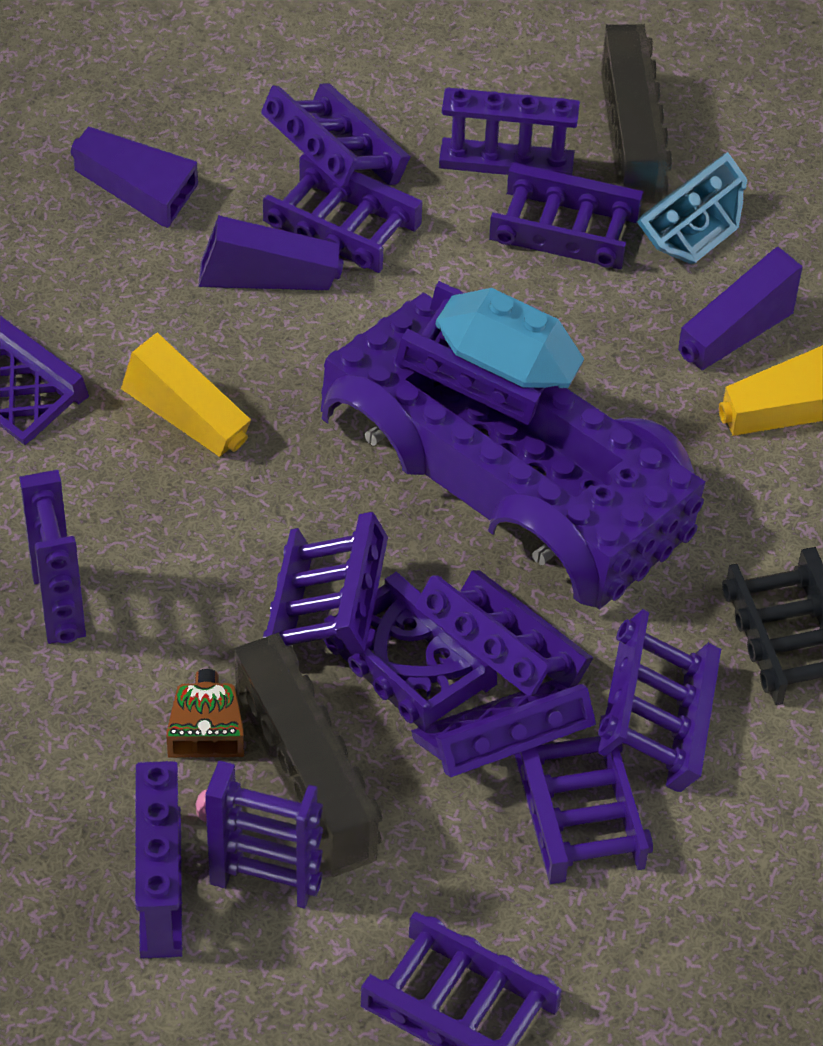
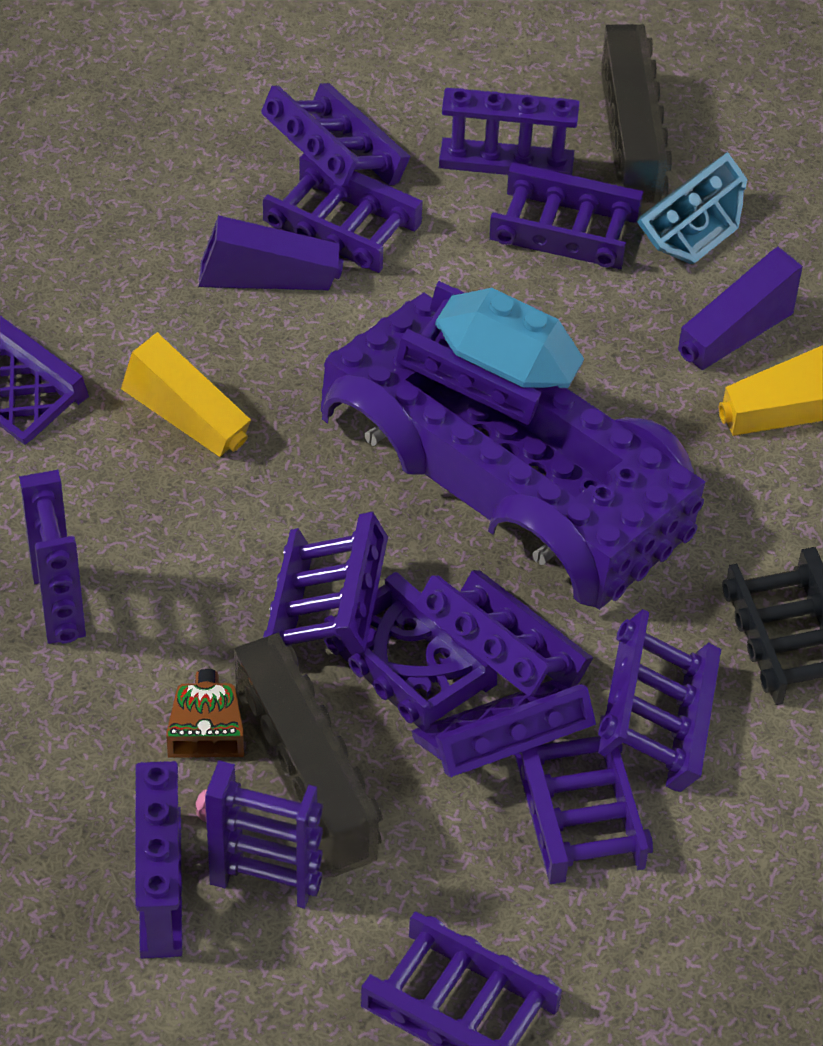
(136, 173): dark purple slope -> none

